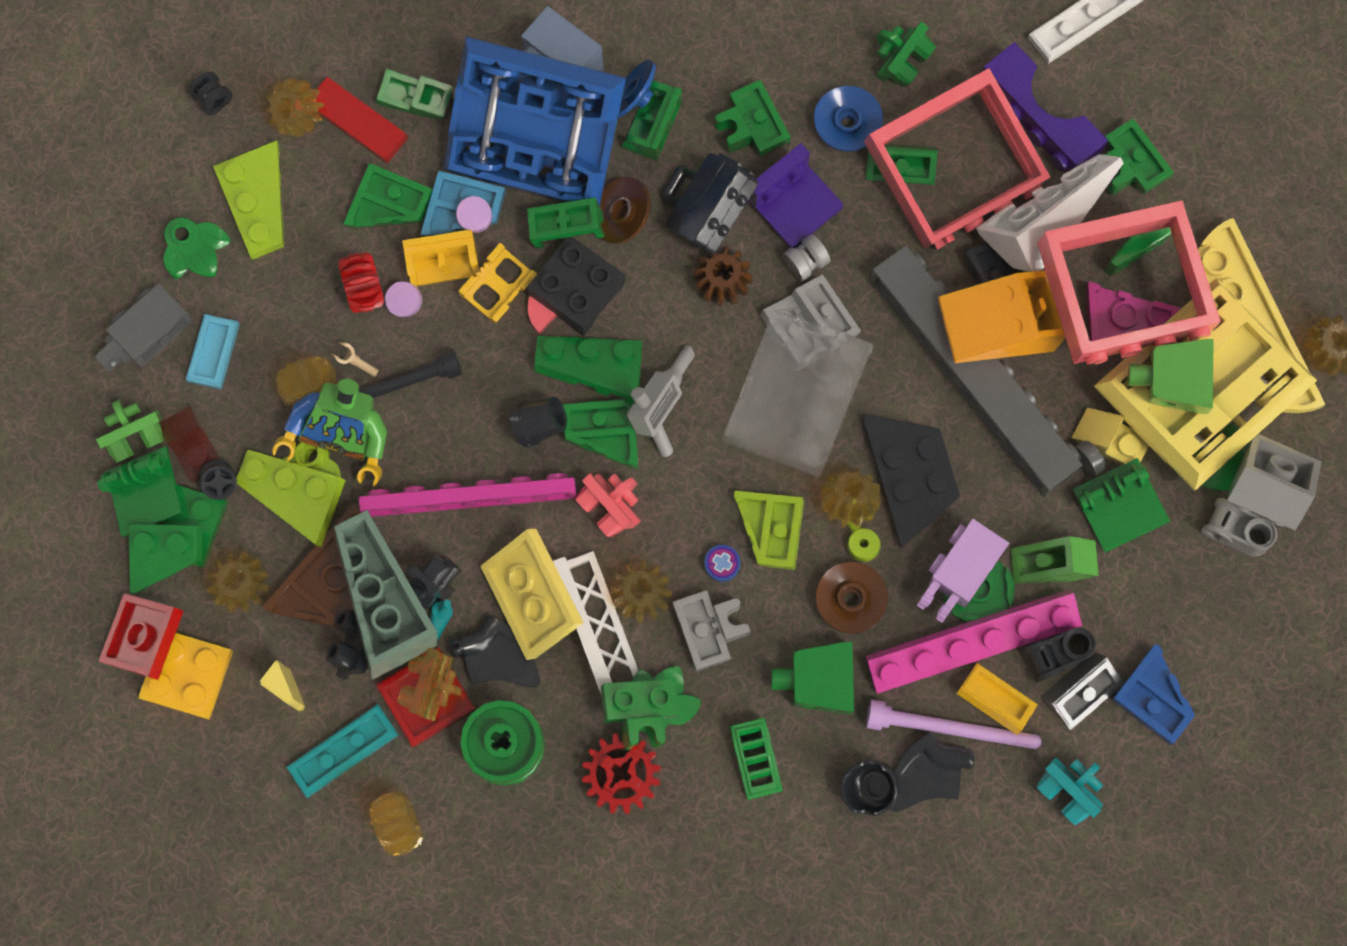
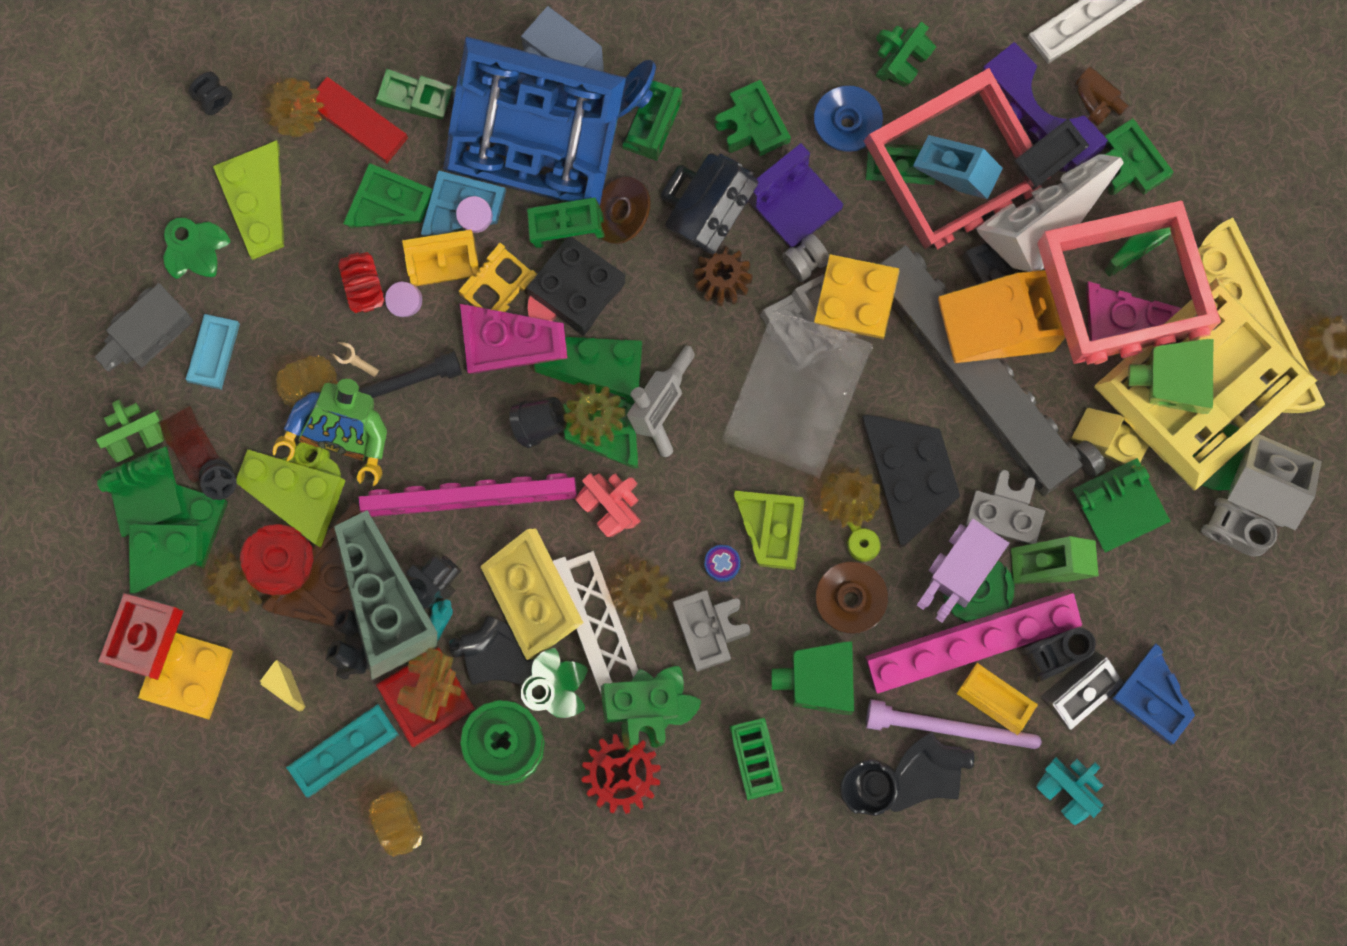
(276, 559): none -> red tile
(509, 340): none -> dark pink wing
(559, 684): none -> plate
(589, 404): none -> clear yellow gear
(856, 296): none -> yellow plate
(959, 166): none -> dark azure slope
(1008, 511): none -> light grey plate
(1050, 154): none -> black tile
(1099, 96): none -> reddish brown plant

